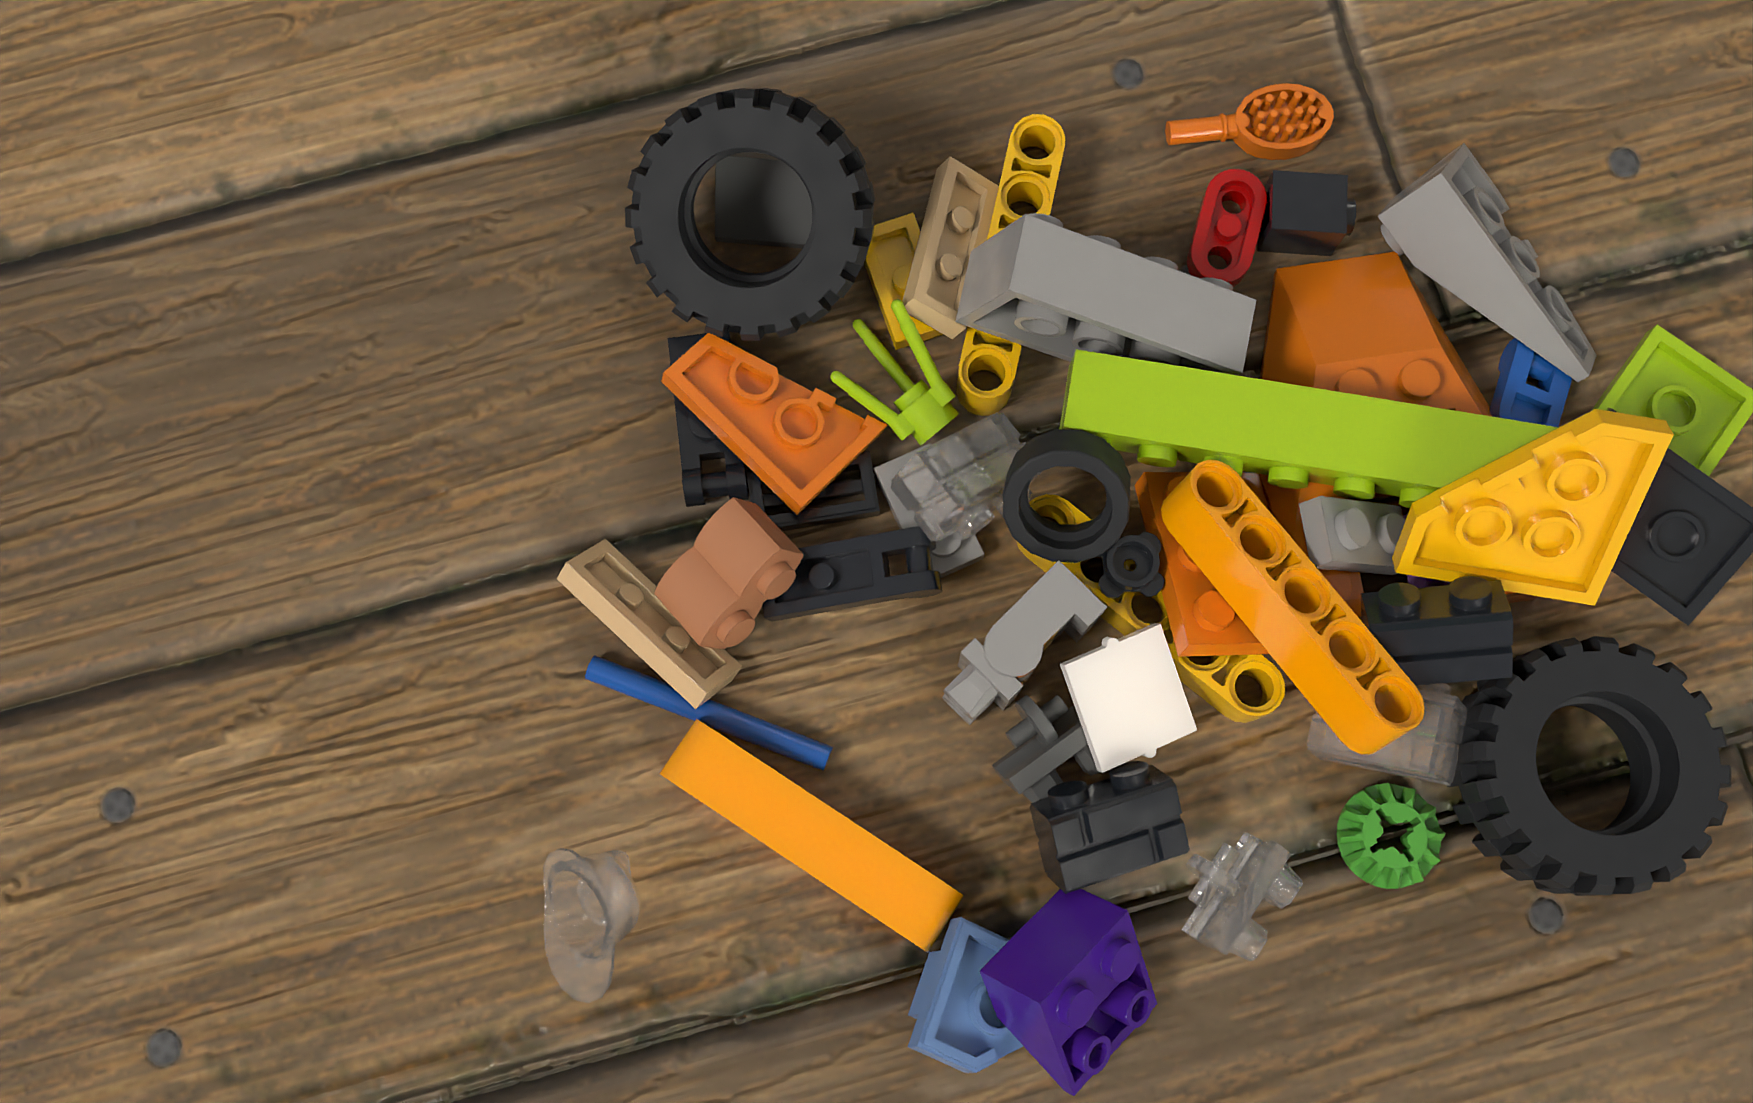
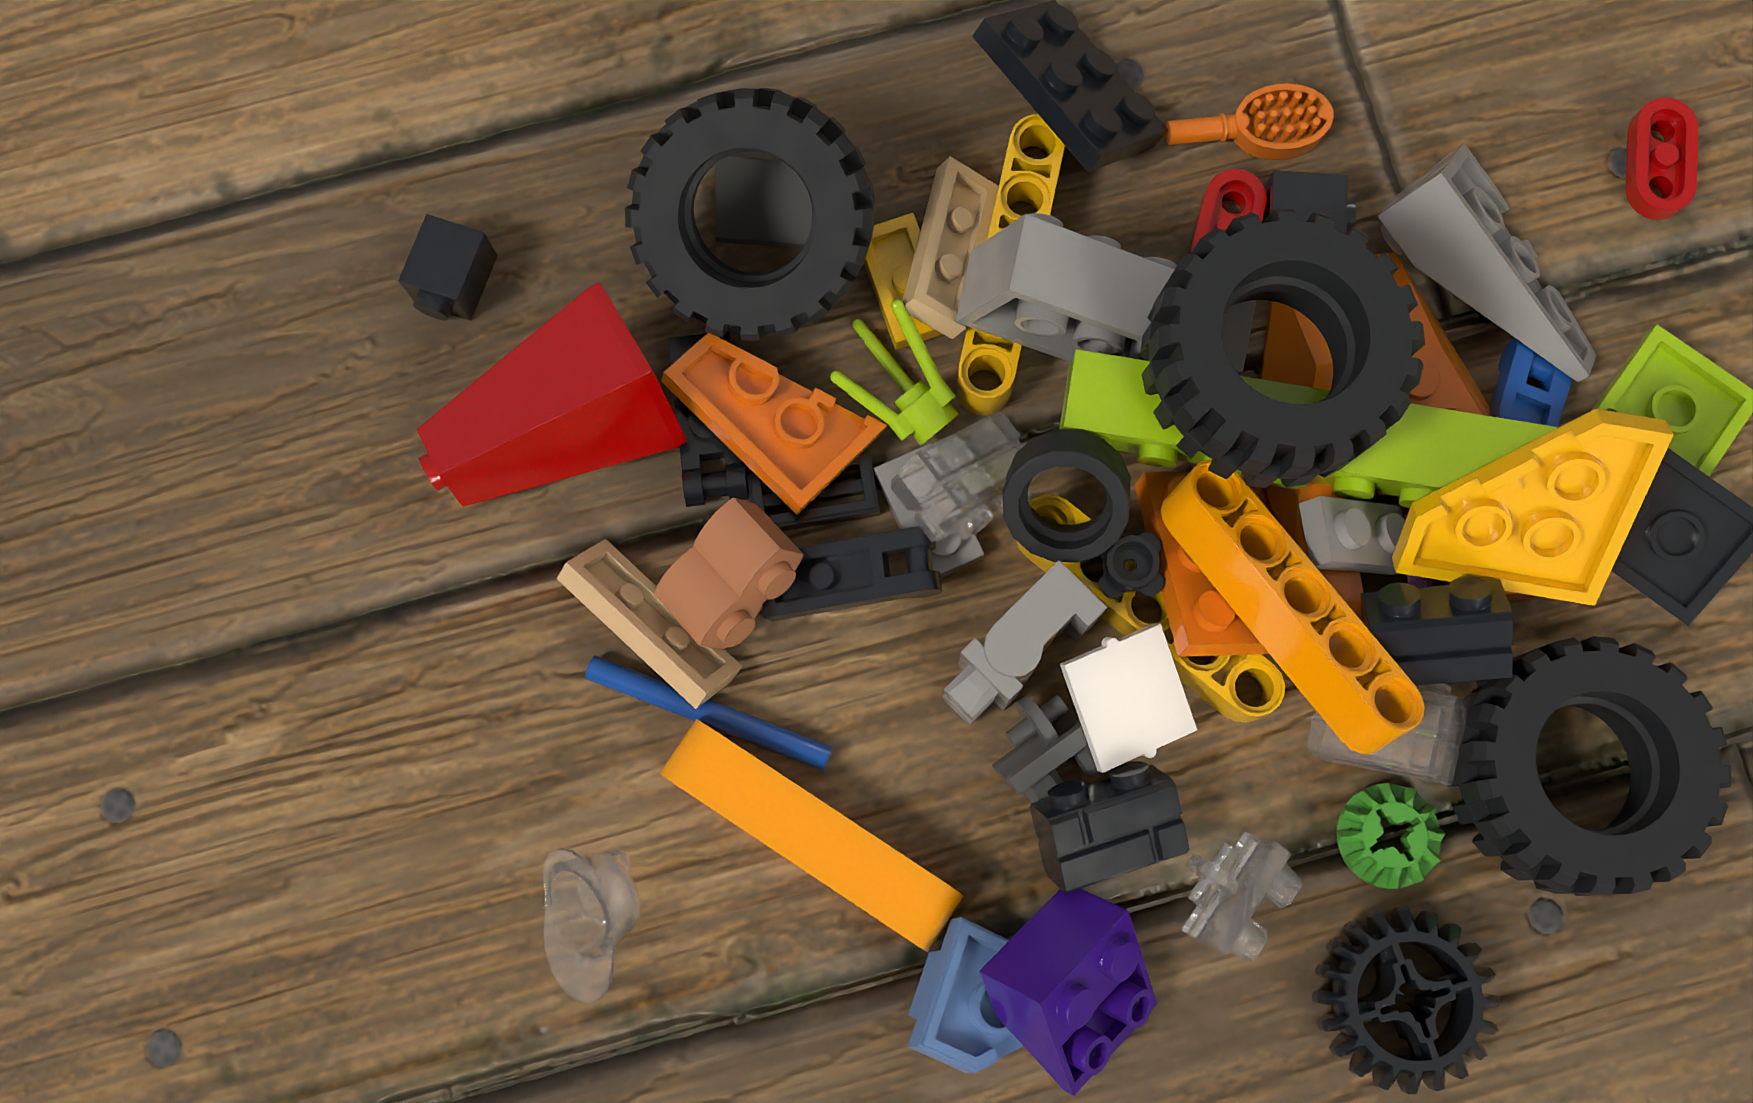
(447, 269): none -> black brick
(552, 409): none -> red slope
(1070, 83): none -> black plate
(1332, 284): none -> black tyre
(1459, 985): none -> black gear
(1665, 164): none -> red plate

